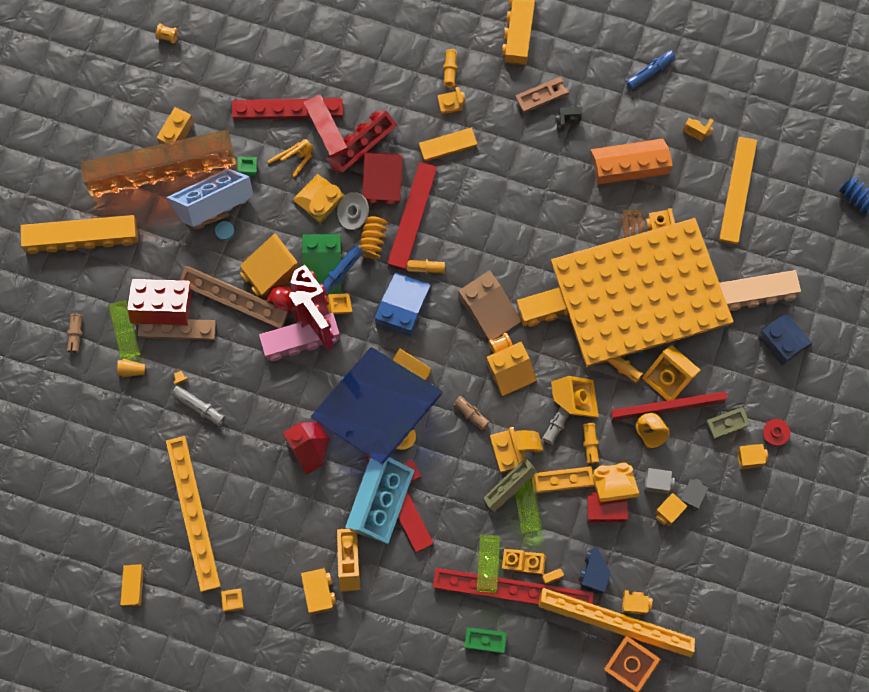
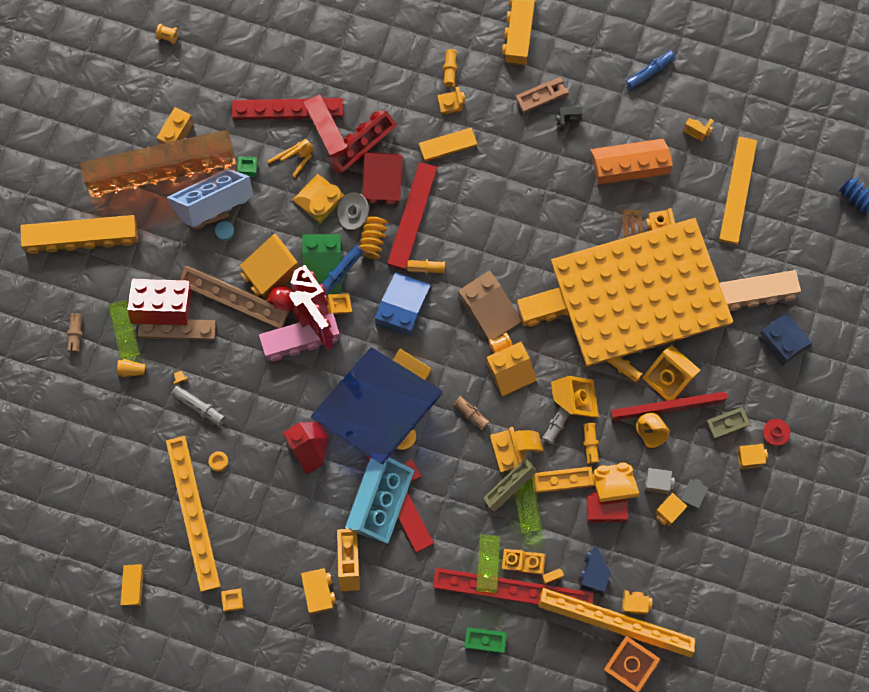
(218, 461): none -> light orange tile

